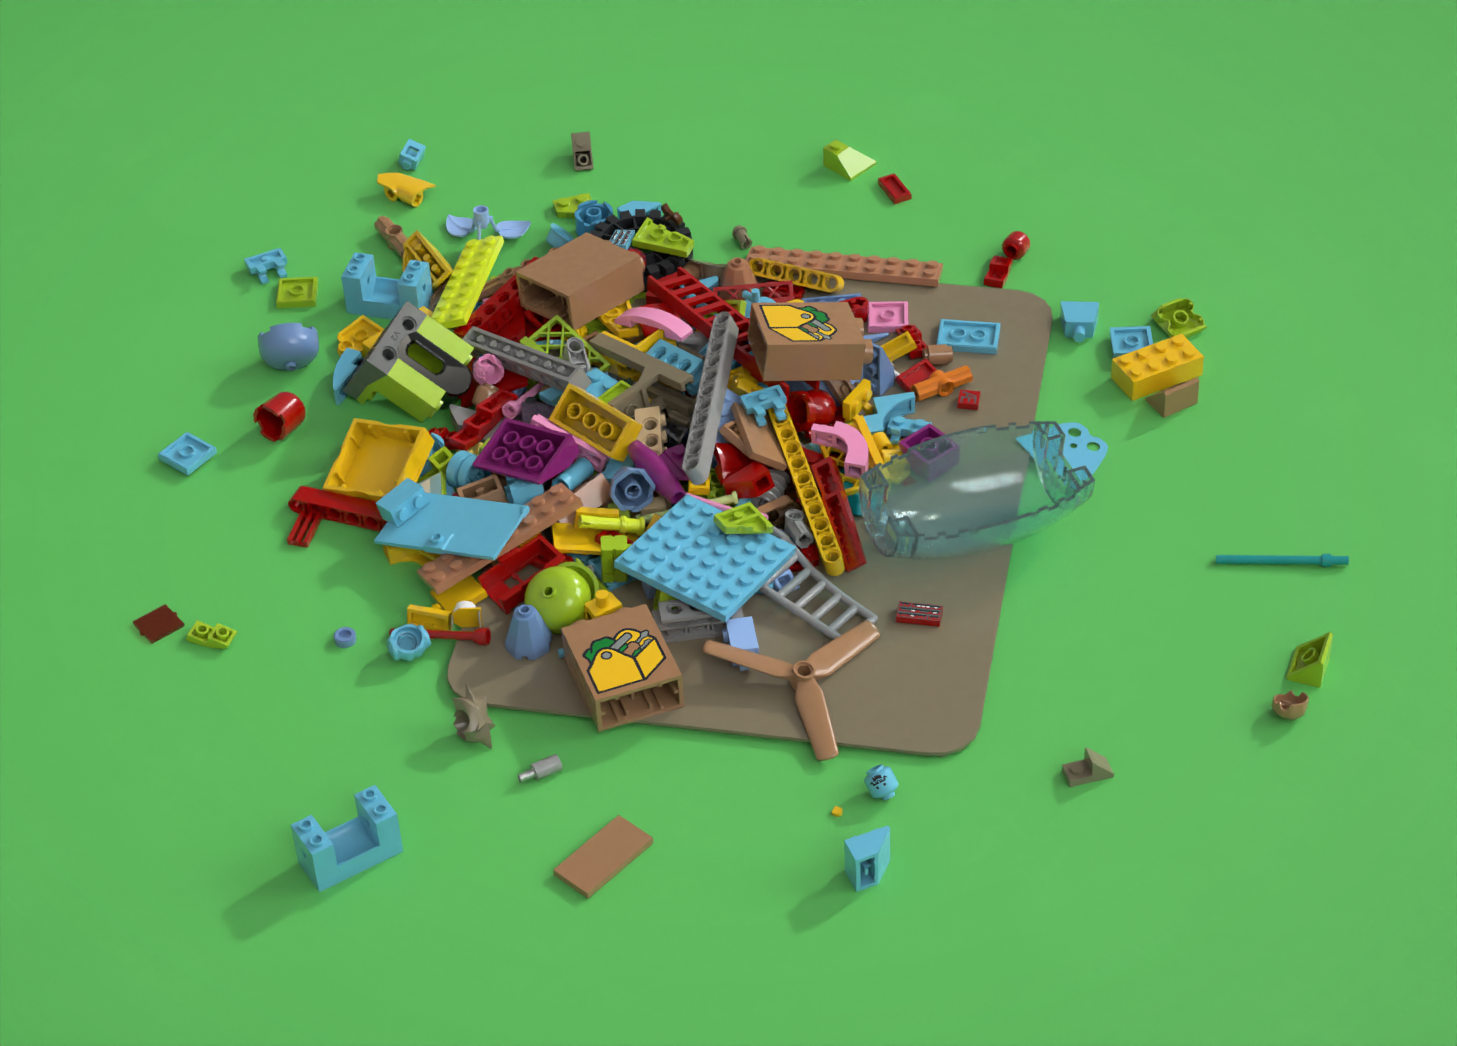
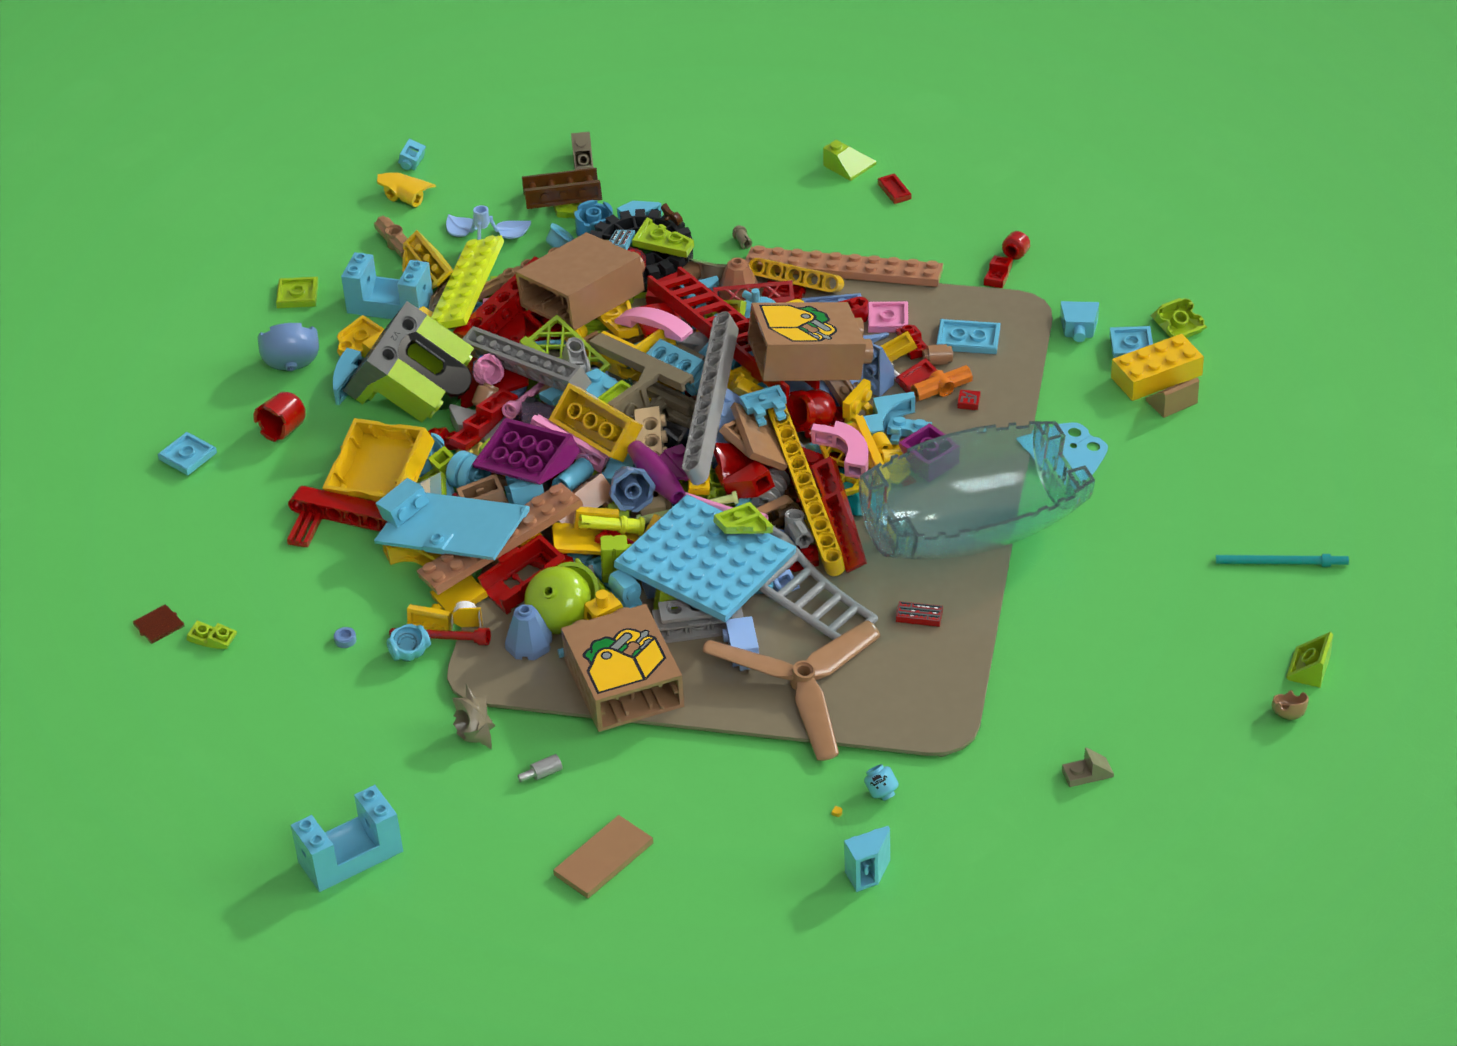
(262, 262): medium azure plate -> none
(561, 188): none -> reddish brown fence
(625, 589): none -> medium azure brick

